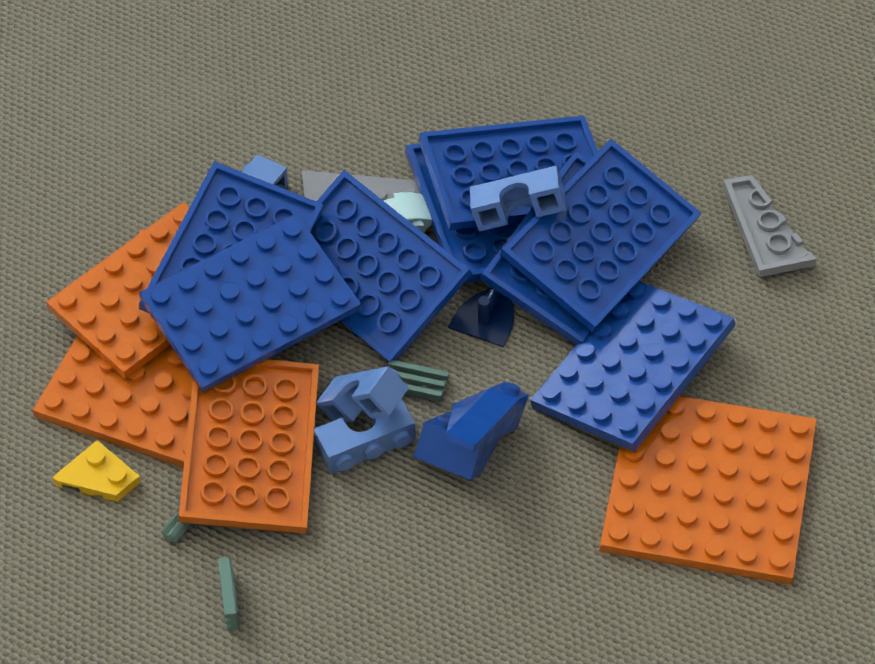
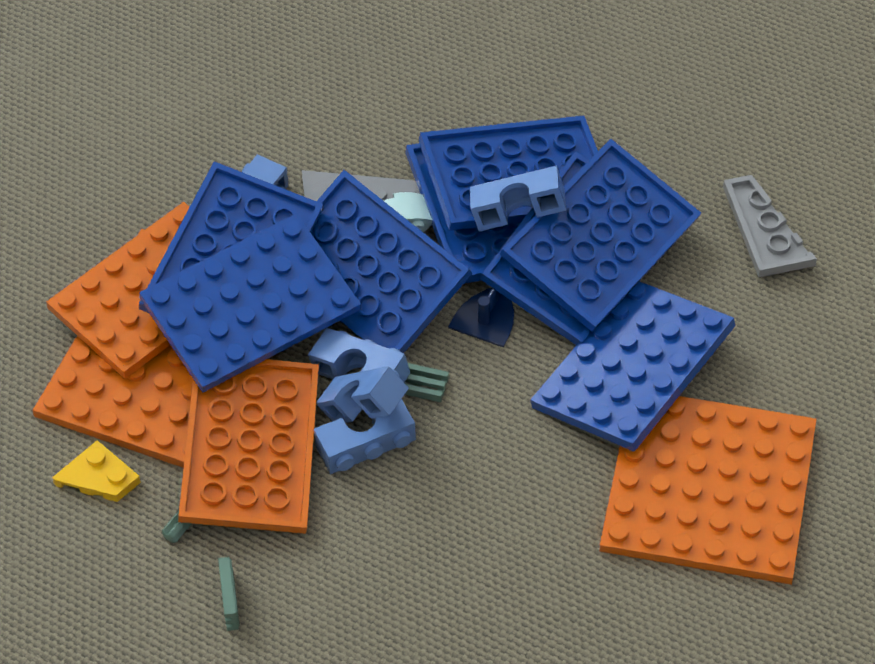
(340, 352): none -> medium blue arch
(448, 455): blue slope -> none
(486, 416): blue wedge -> none

